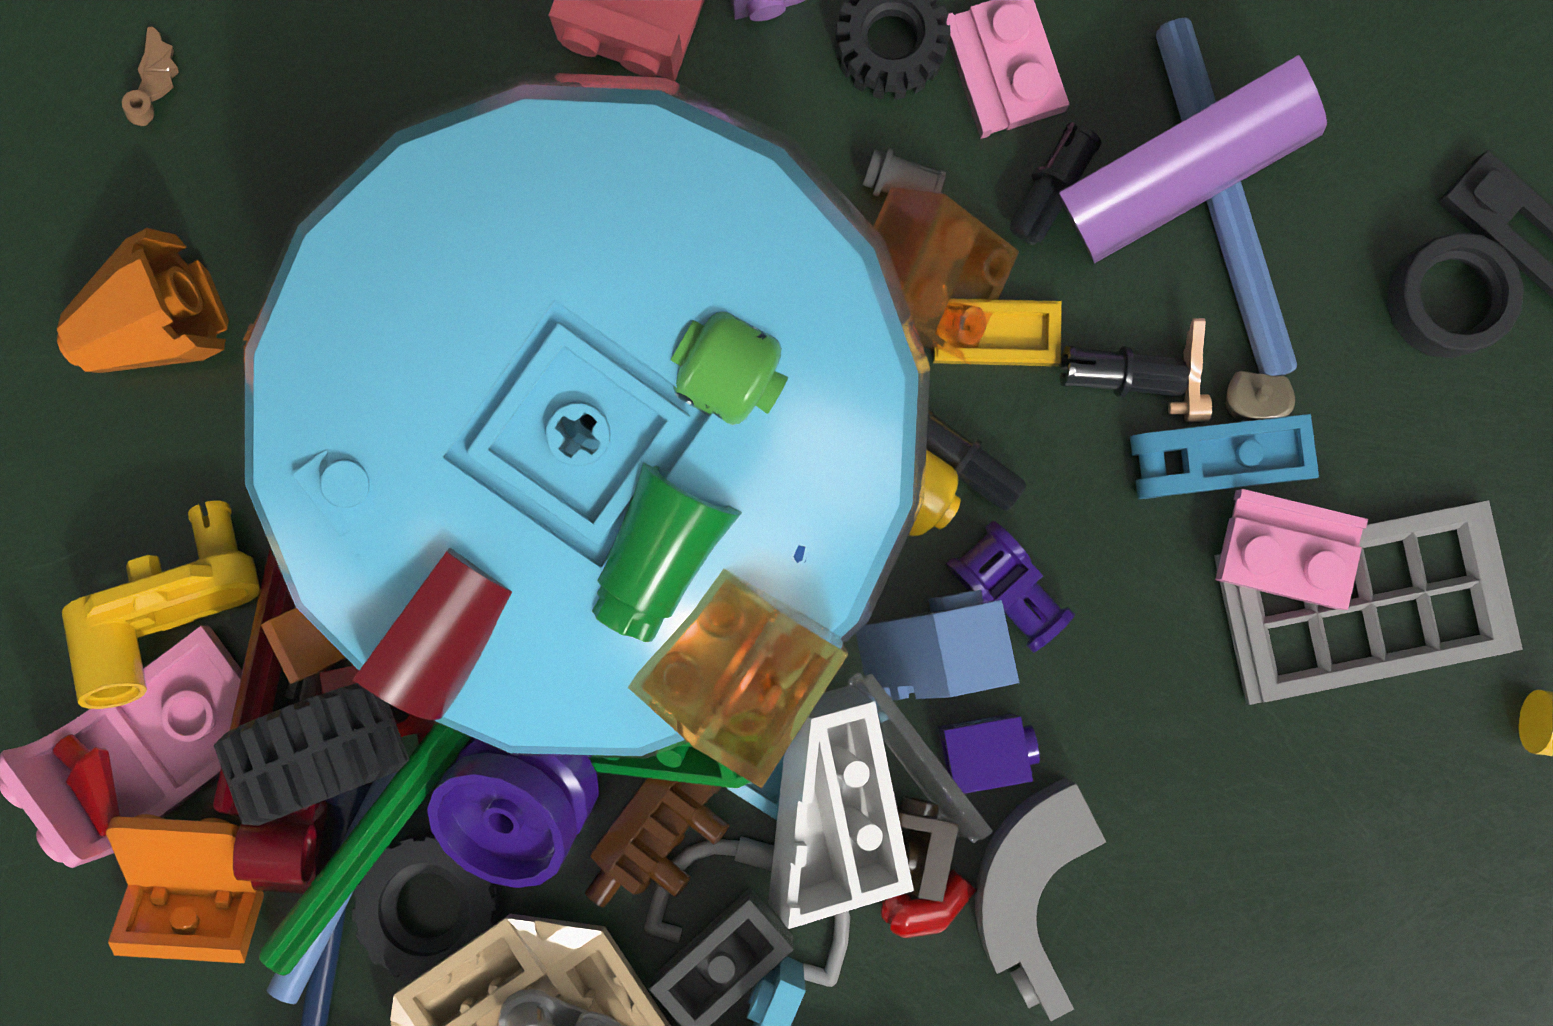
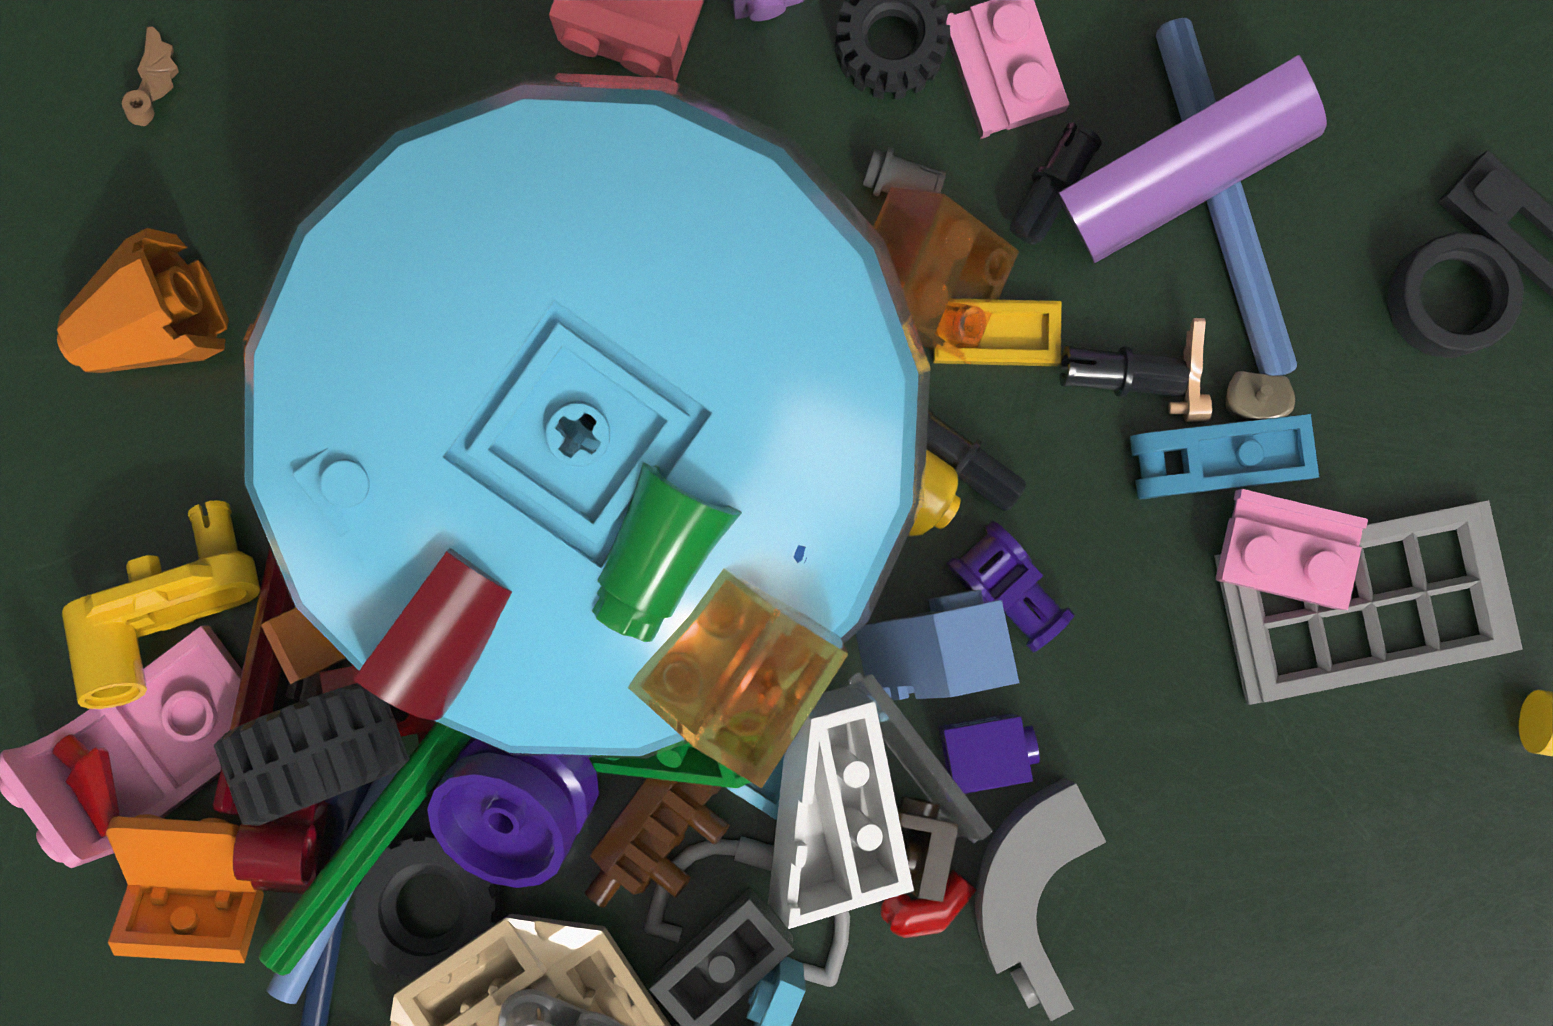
(728, 368): bright green head -> none

